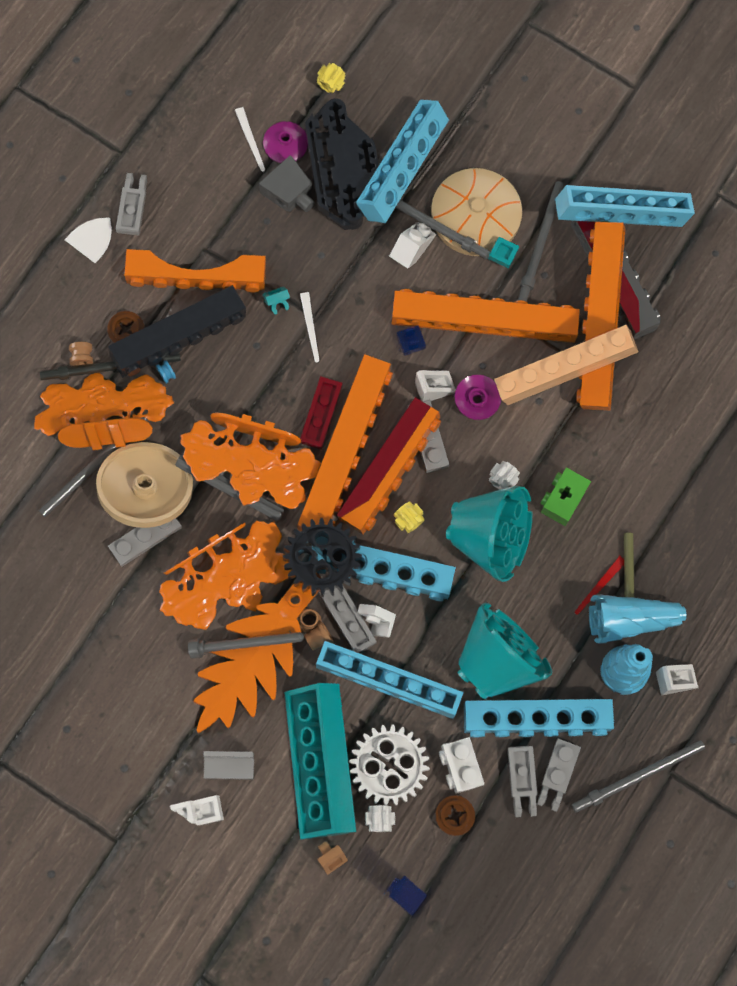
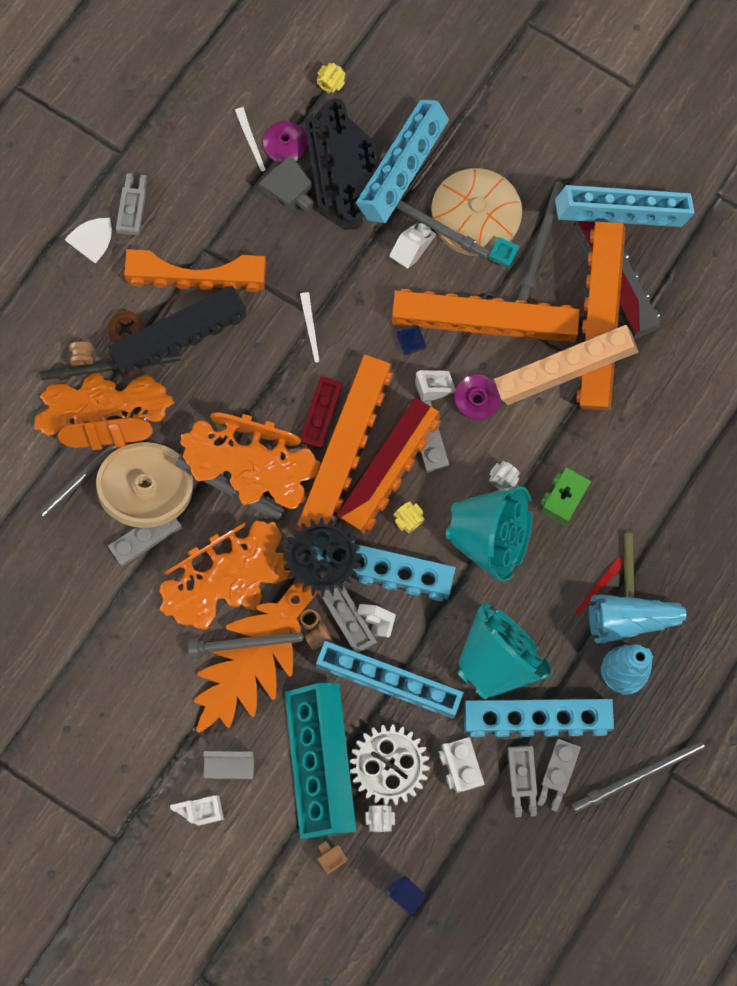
(165, 371): dark azure bush -> none
(276, 296): teal tile -> none
(460, 804): reddish brown gear -> none
(676, 678): white slope -> none

